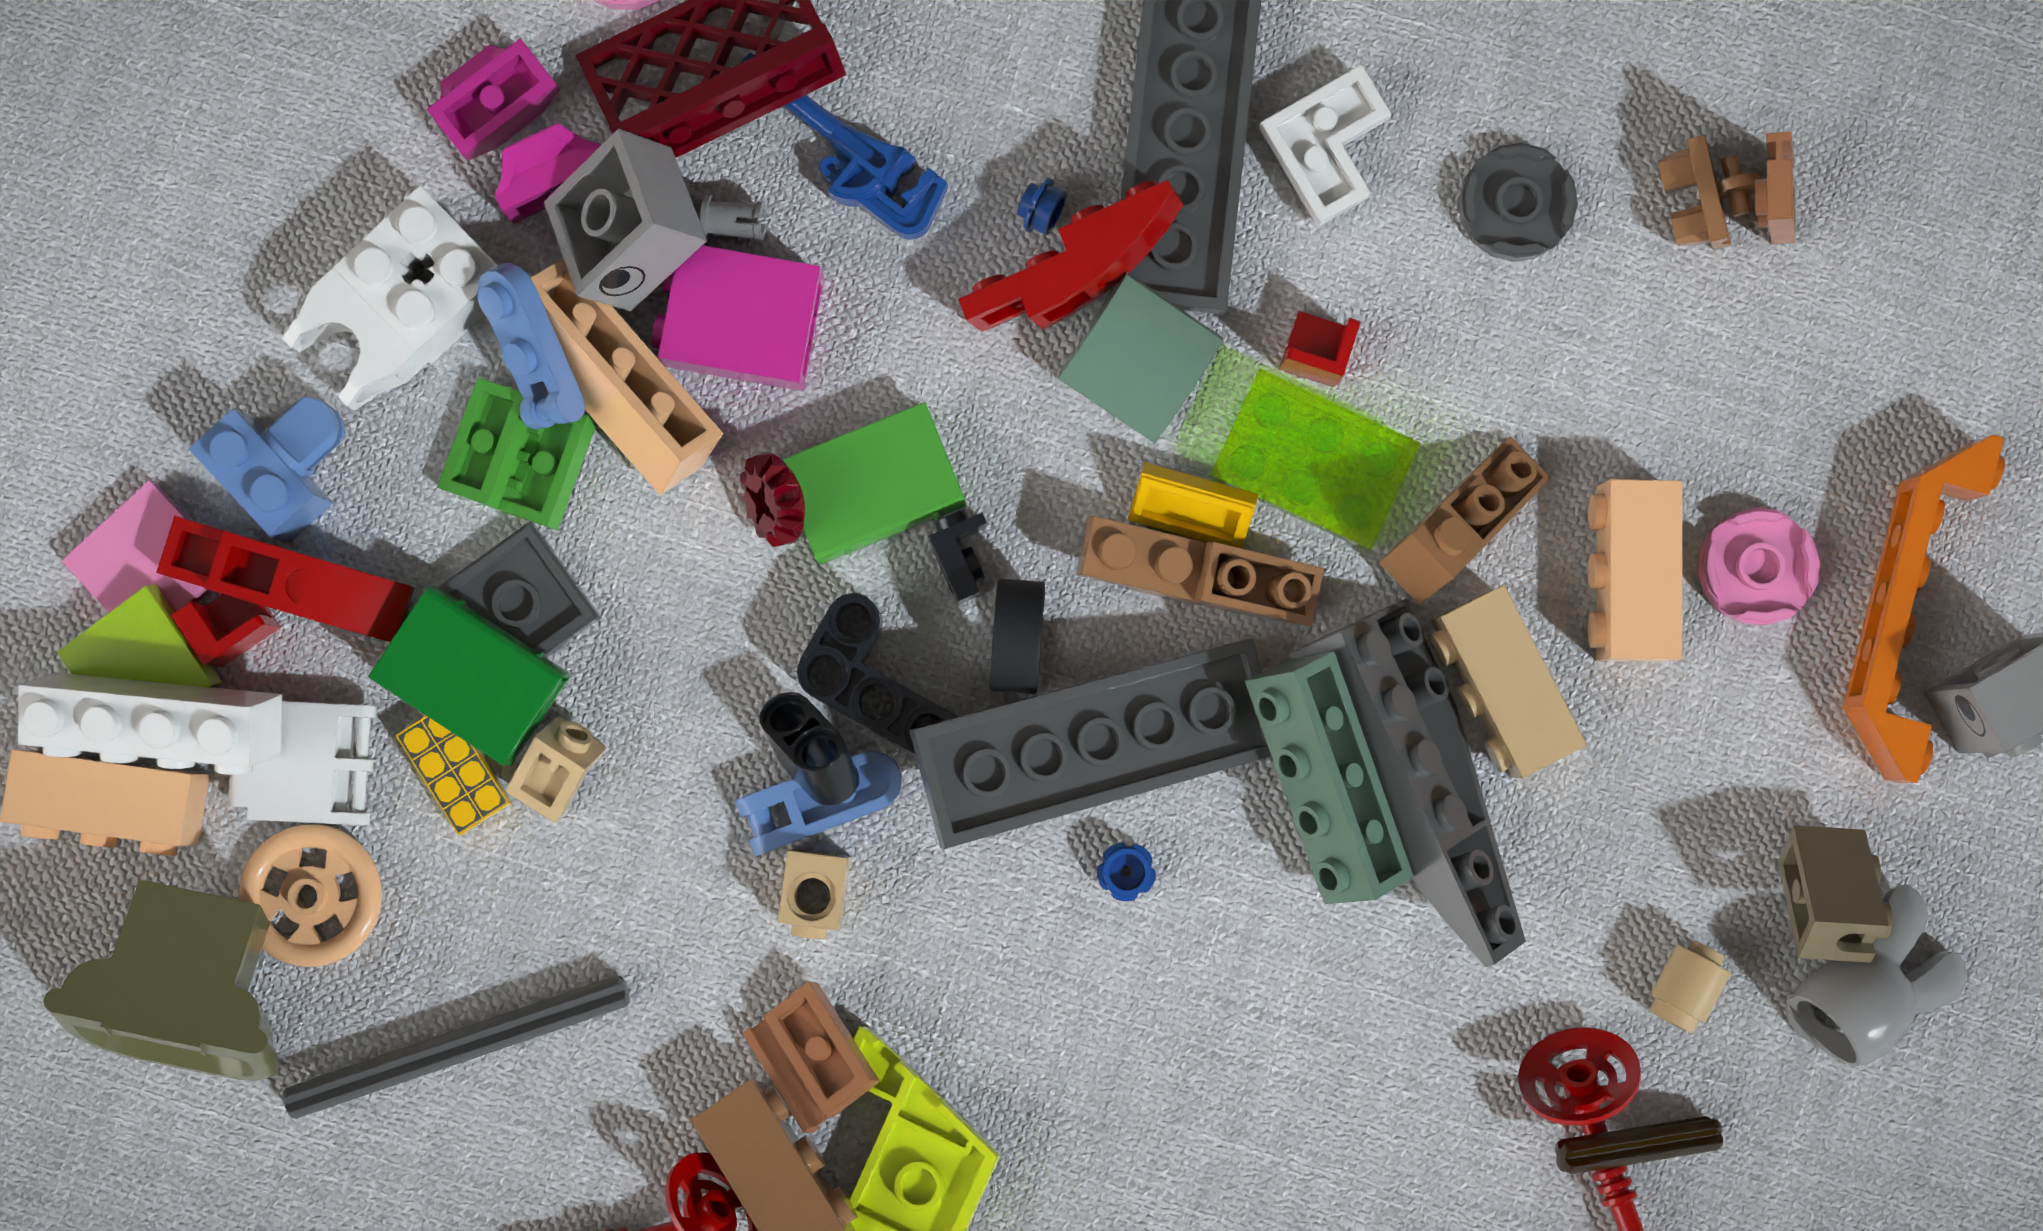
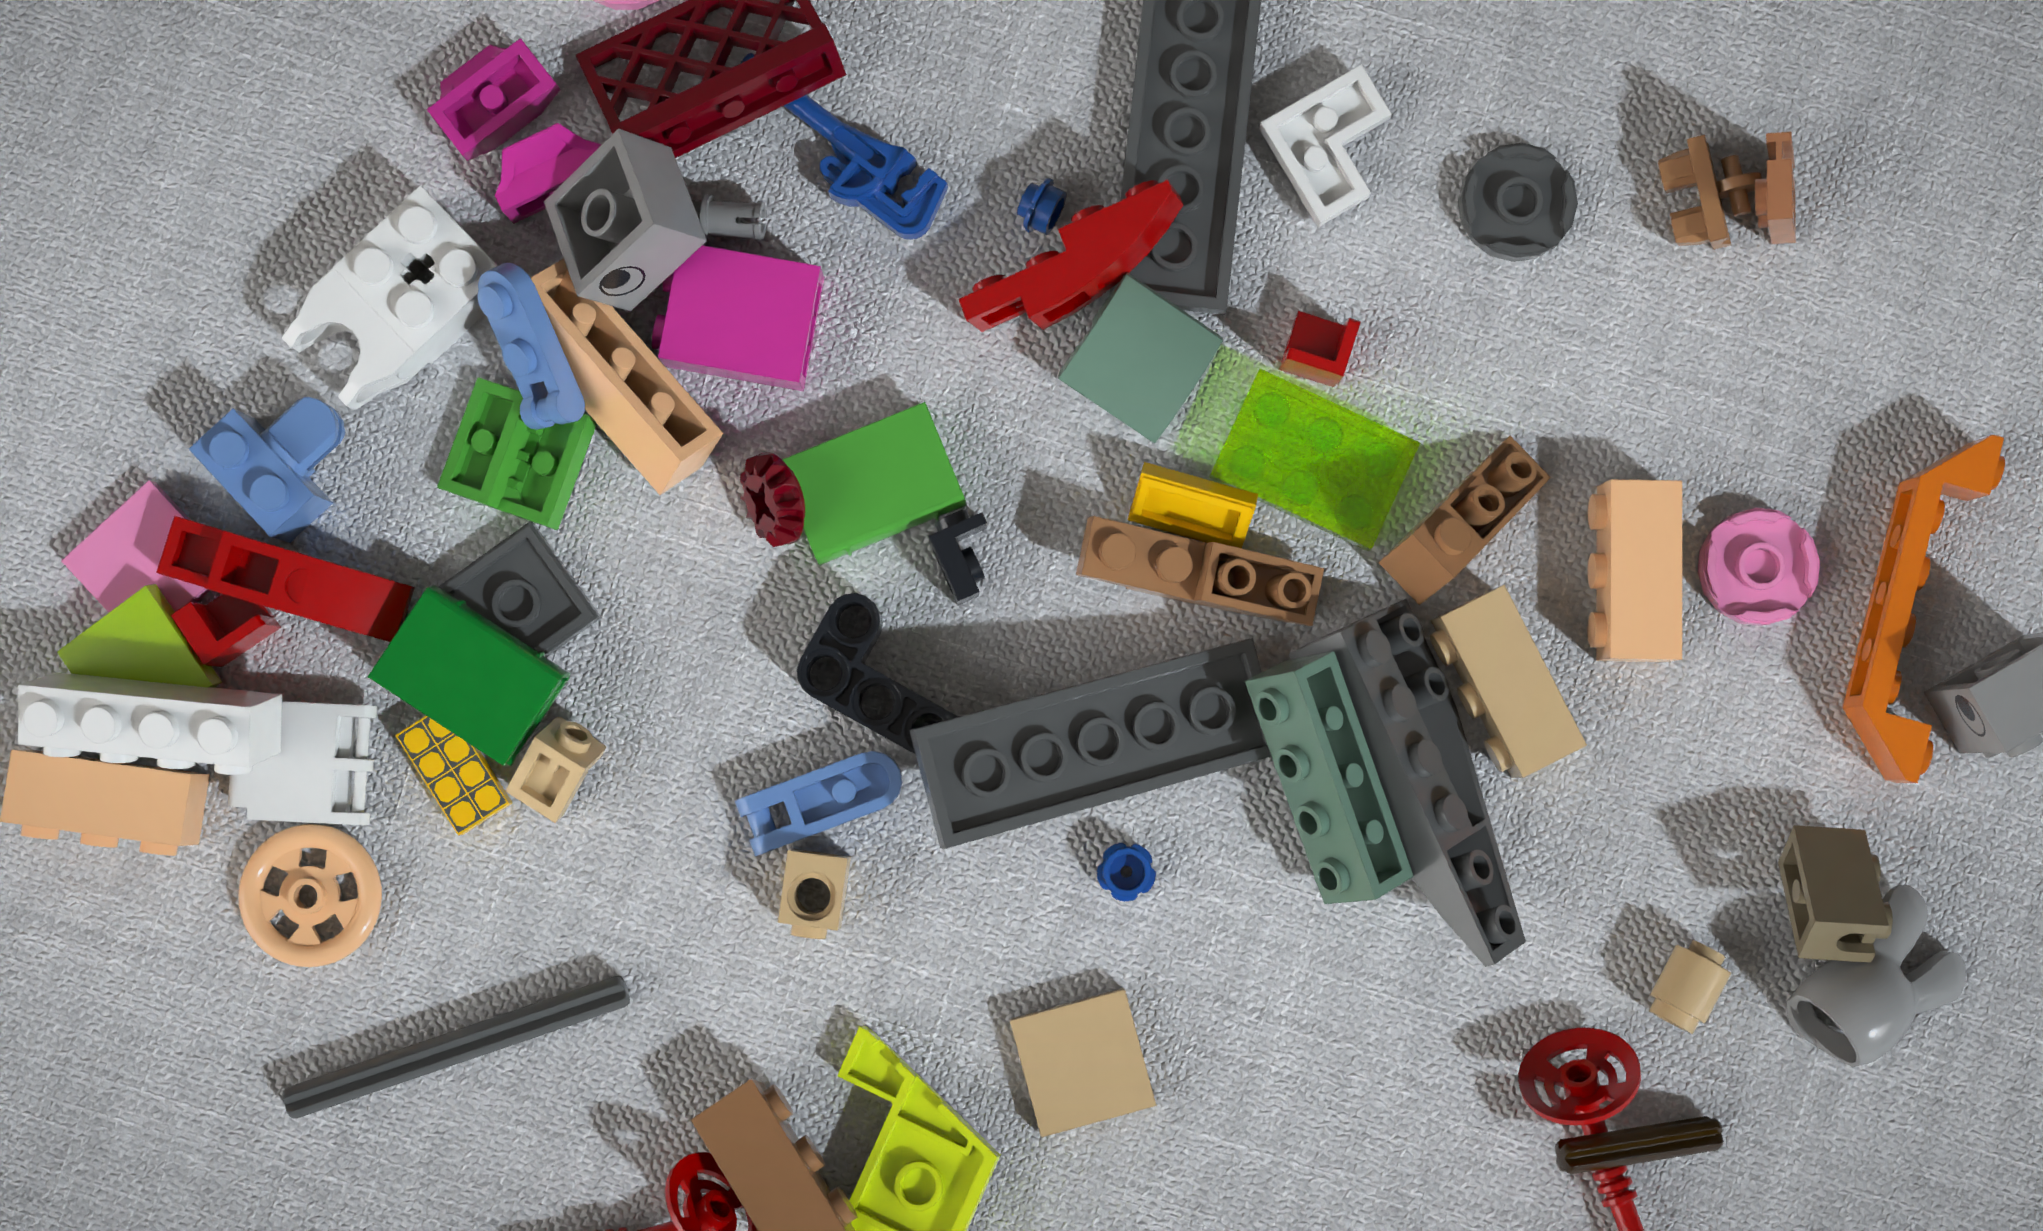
(176, 987): olive piece -> none
(809, 748): black beam -> none
(811, 1057): nougat plate -> none
(1017, 636): black tyre -> none
(1082, 1062): none -> tan tile

